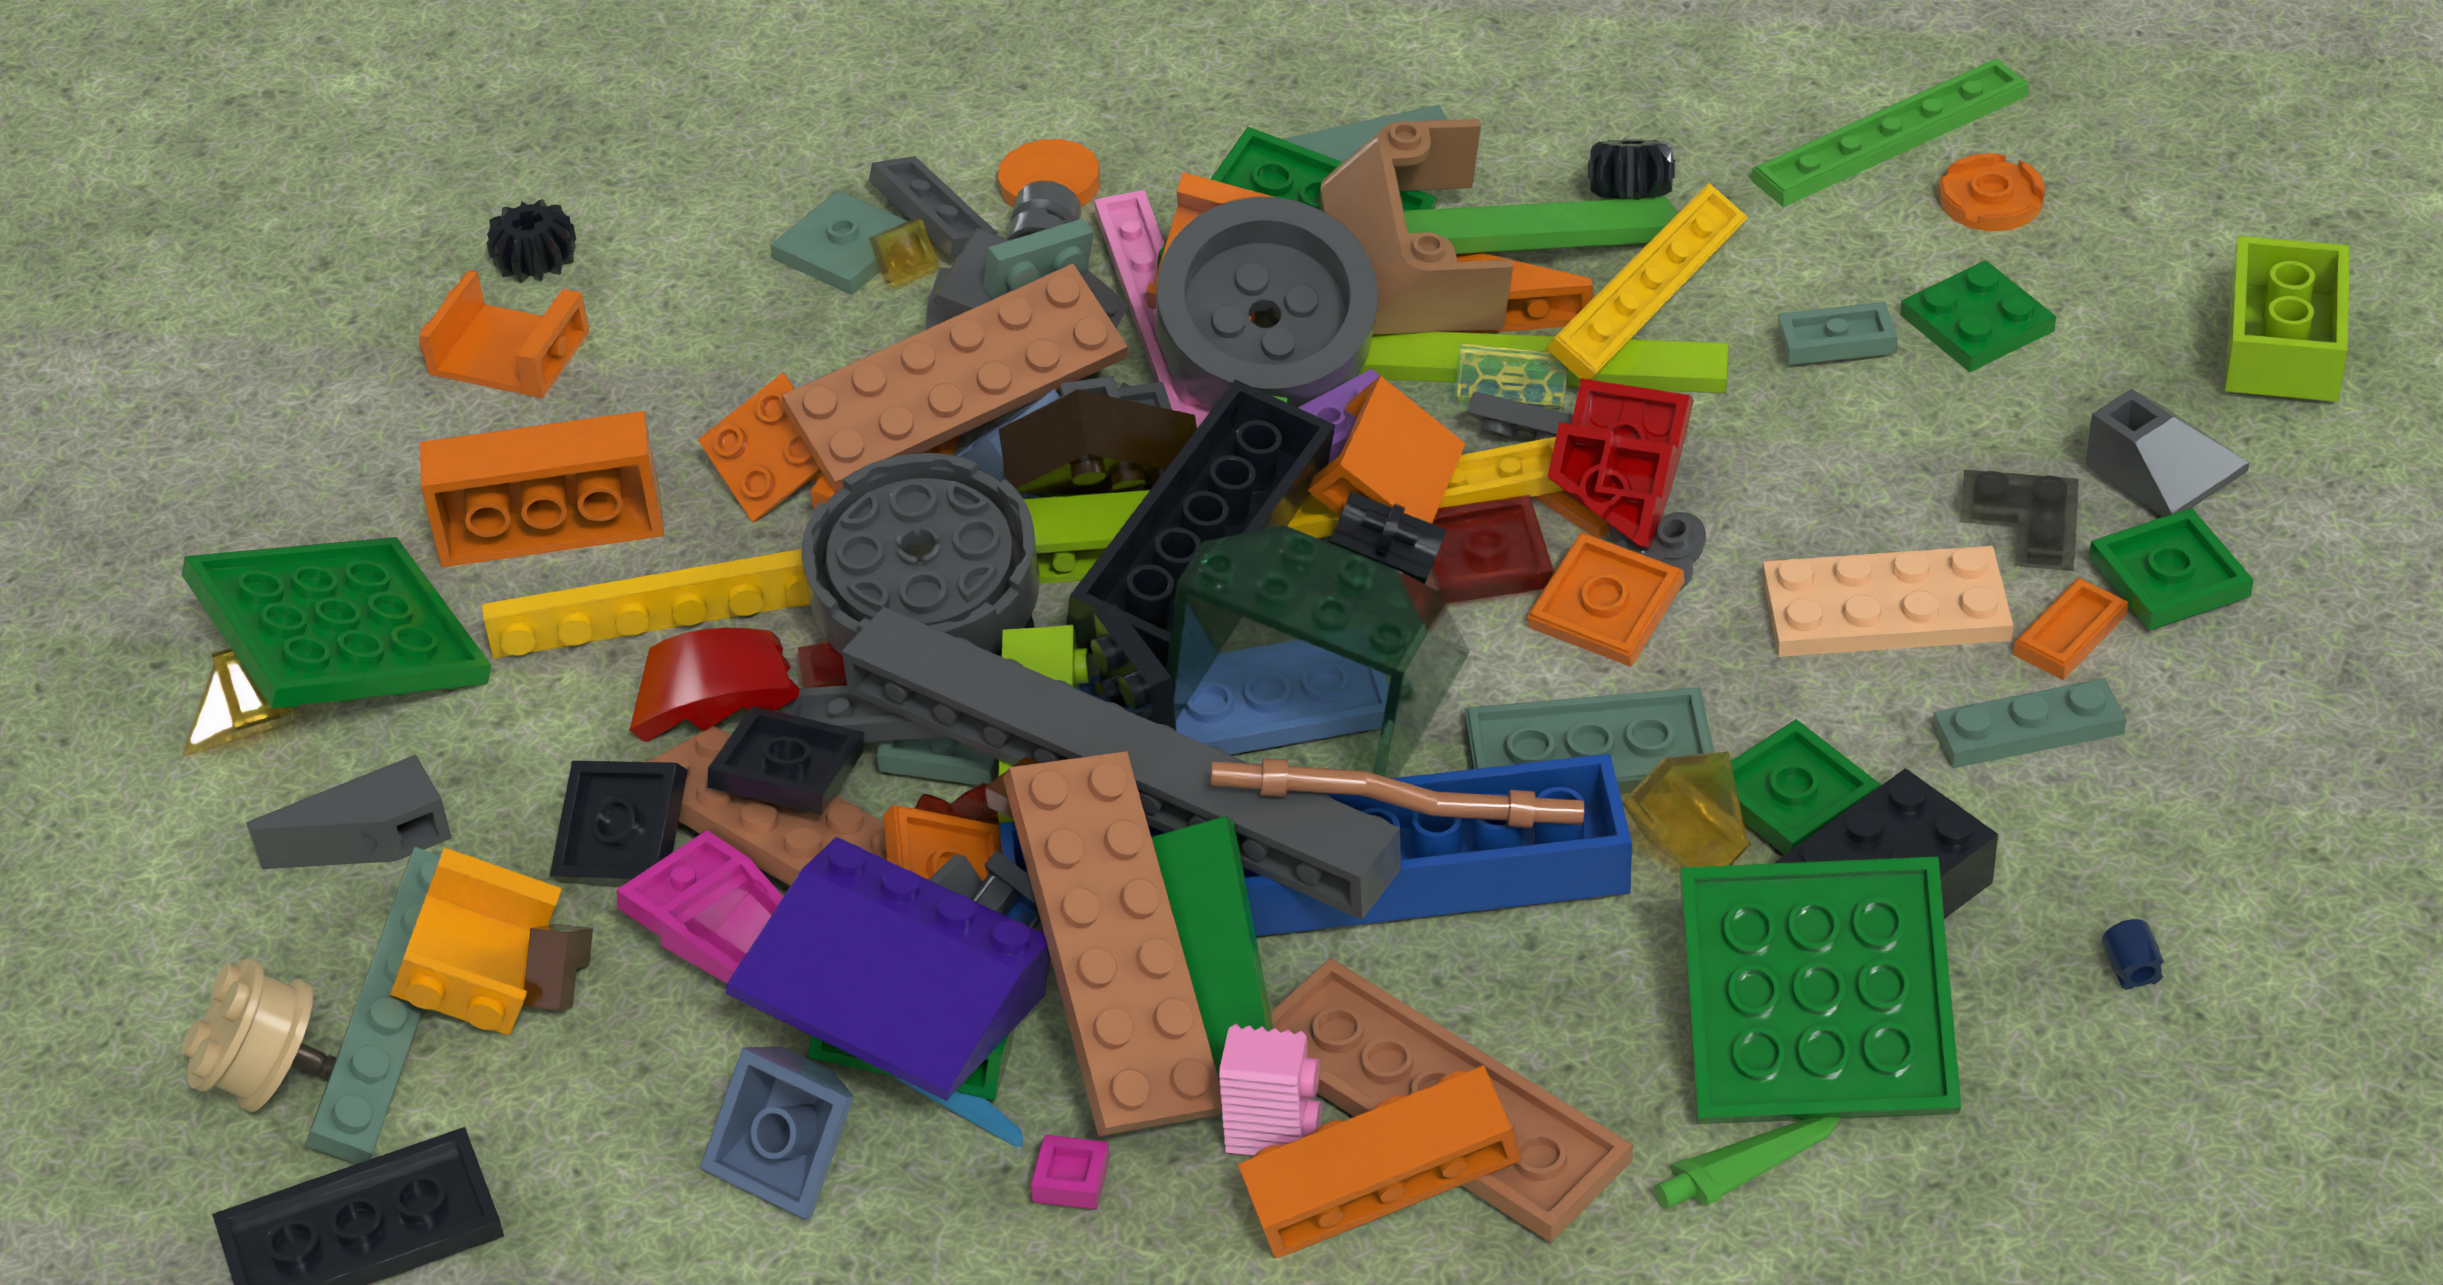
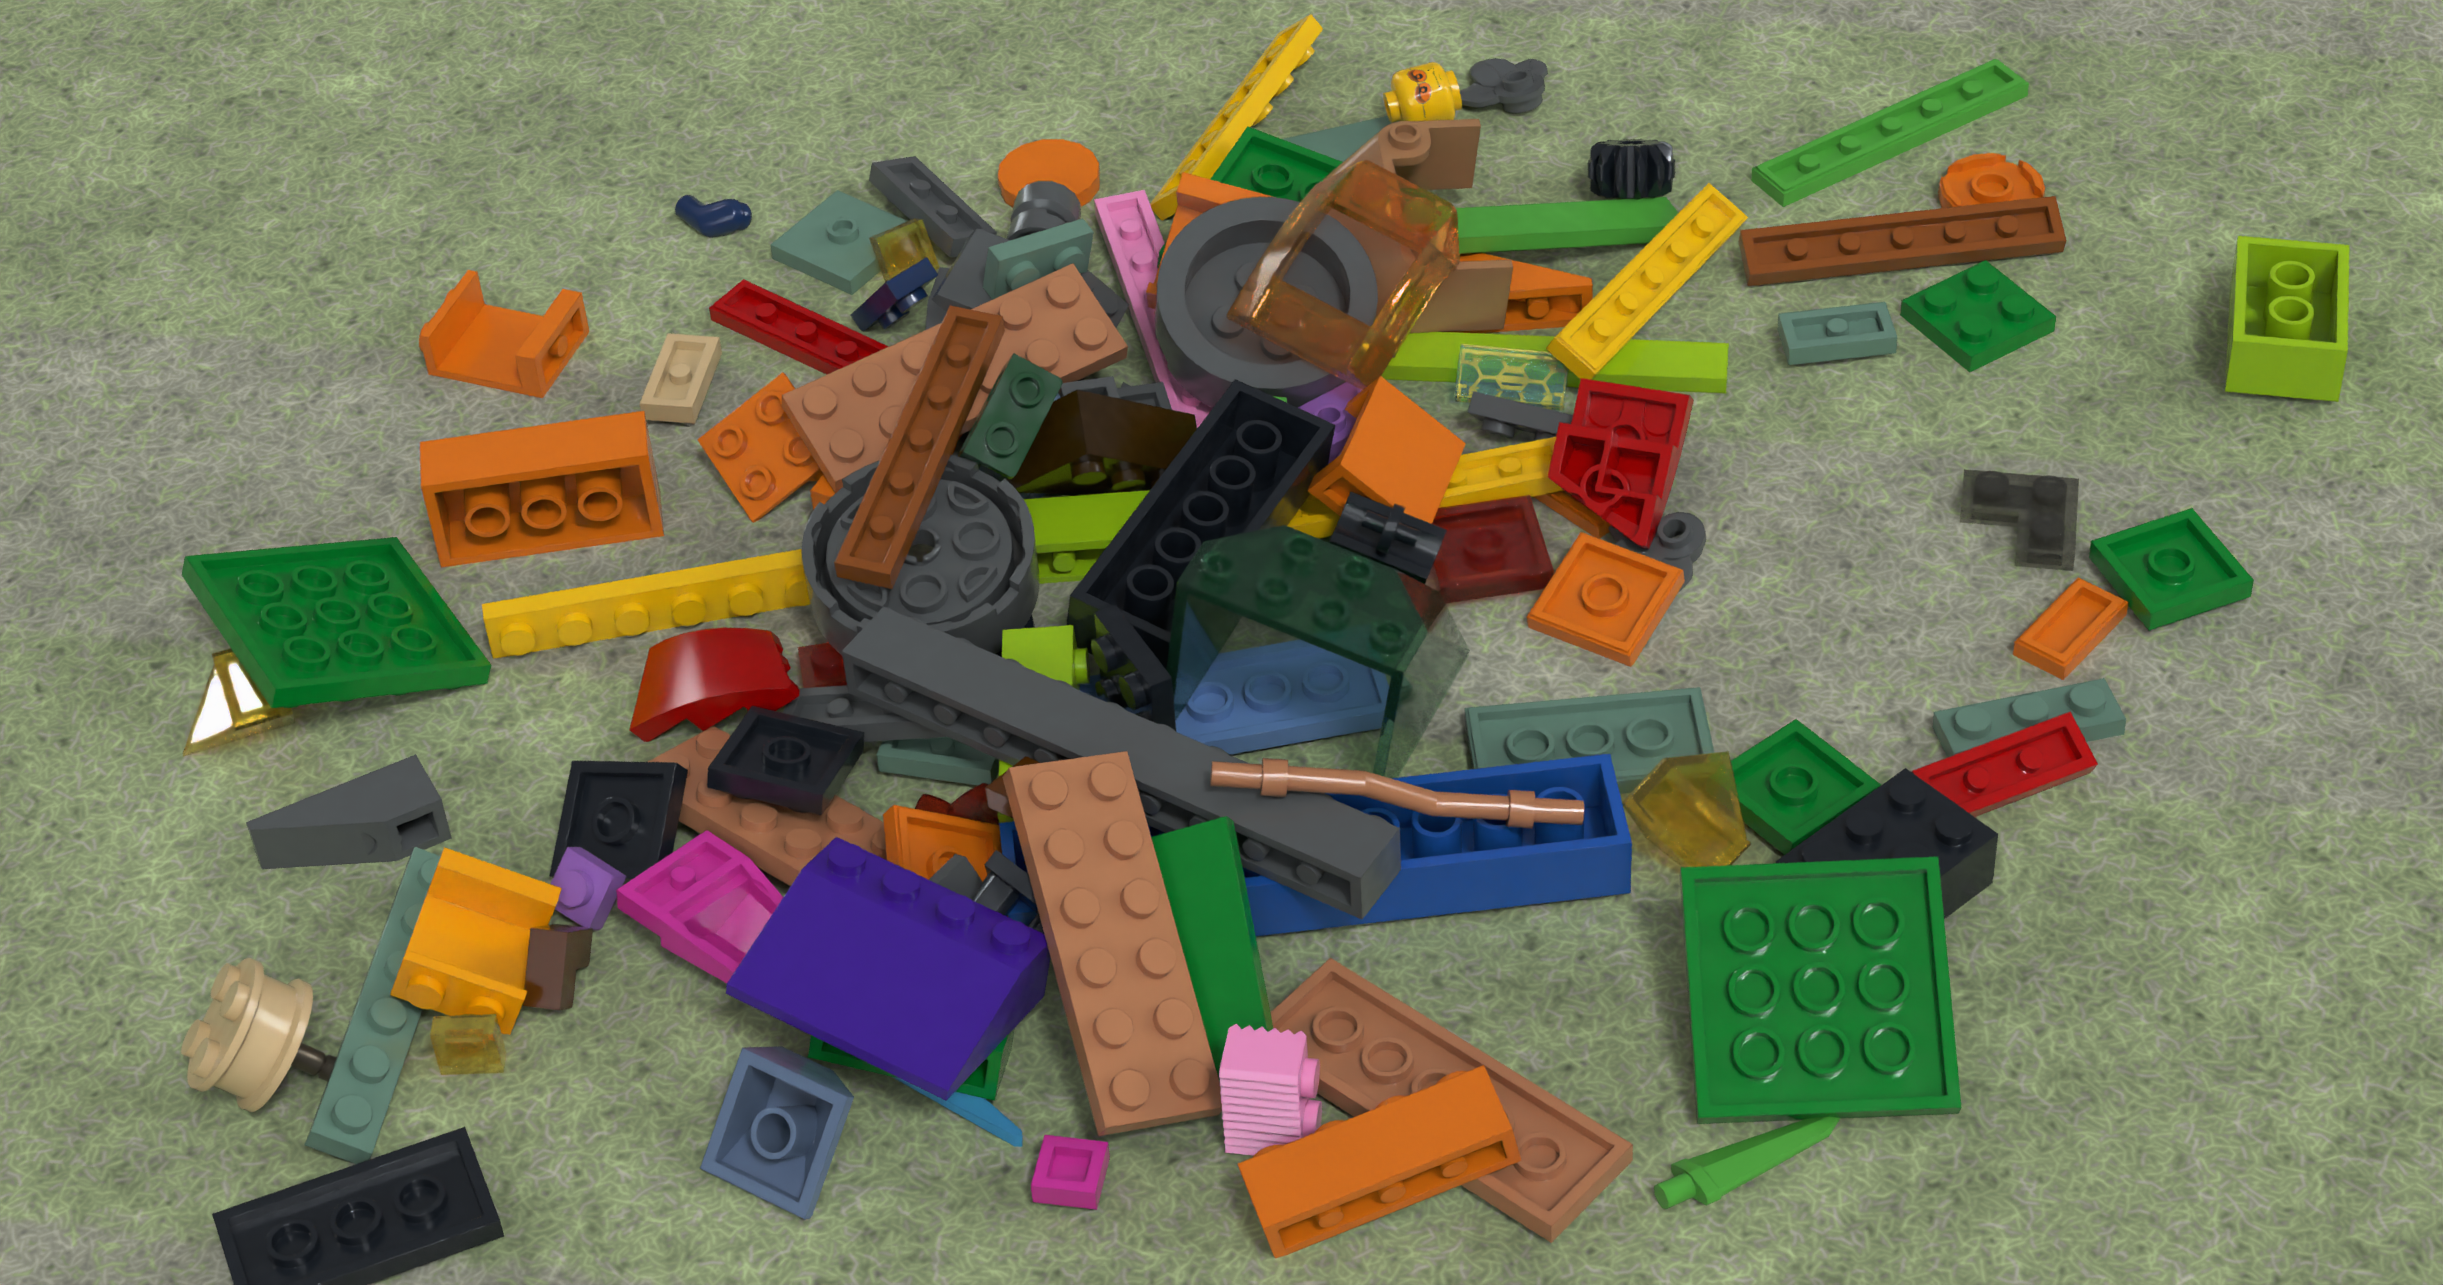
(468, 1044): none -> clear yellow plate
(531, 240): black gear -> none
(586, 887): none -> medium lavender plate
(681, 378): none -> tan plate
(714, 218): none -> dark blue arm
(791, 328): none -> red tile
(896, 297): none -> dark blue plate
(919, 448): none -> dark orange plate
(1011, 416): none -> dark green bracket
(1244, 108): none -> yellow plate
(1319, 330): none -> clear orange wedge
(1423, 94): none -> yellow head
(1500, 81): none -> dark grey plate
(1886, 601): light nougat plate -> none
(1901, 241): none -> dark orange plate
(2012, 766): none -> red plate
(2133, 953): dark blue hose -> none
(2158, 454): dark grey slope -> none

